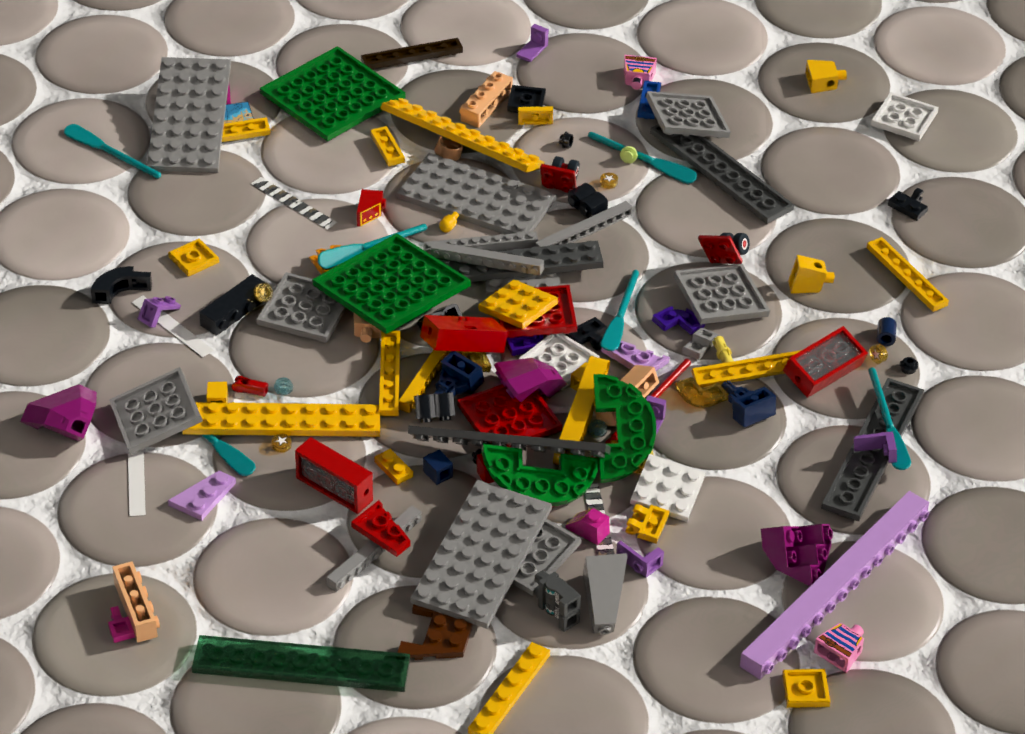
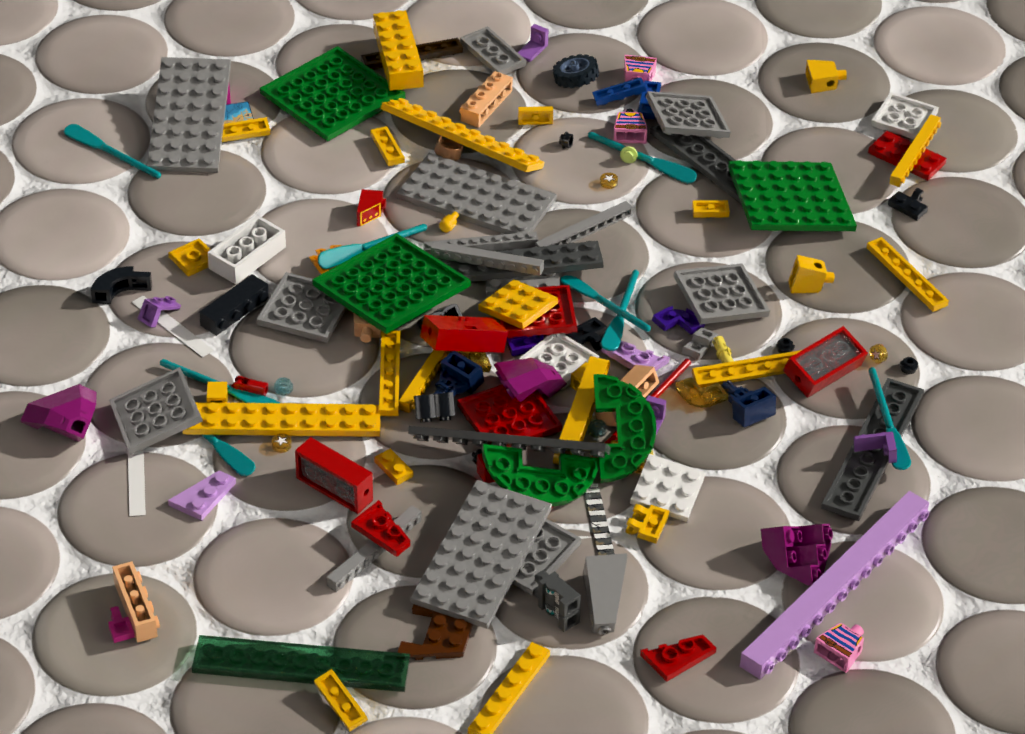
(244, 396): none -> teal piece
(246, 249): none -> white brick
(263, 292): clear yellow tile -> none
(294, 203): sticker -> none
(340, 700): none -> yellow plate
(398, 50): none -> yellow brick
(437, 467): dark blue brick -> none
(493, 51): none -> light grey plate
(525, 97): black plate -> none
(560, 175): red plate -> none
(575, 71): none -> black wheel
(583, 288): none -> teal piece
(587, 200): black brick -> none
(590, 525): dark pink slope -> none
(619, 91): none -> blue plate
(630, 127): none -> bright pink torso
(642, 565): medium lavender bracket -> none
(679, 657): none -> red wing
(710, 208): none -> yellow plate
(725, 247): red plate -> none
(785, 345): none -> black plate
(791, 196): none -> green plate
(806, 688): yellow tile -> none
(886, 331): dark blue brick -> none
(892, 149): none -> red plate
(915, 150): none -> yellow piece

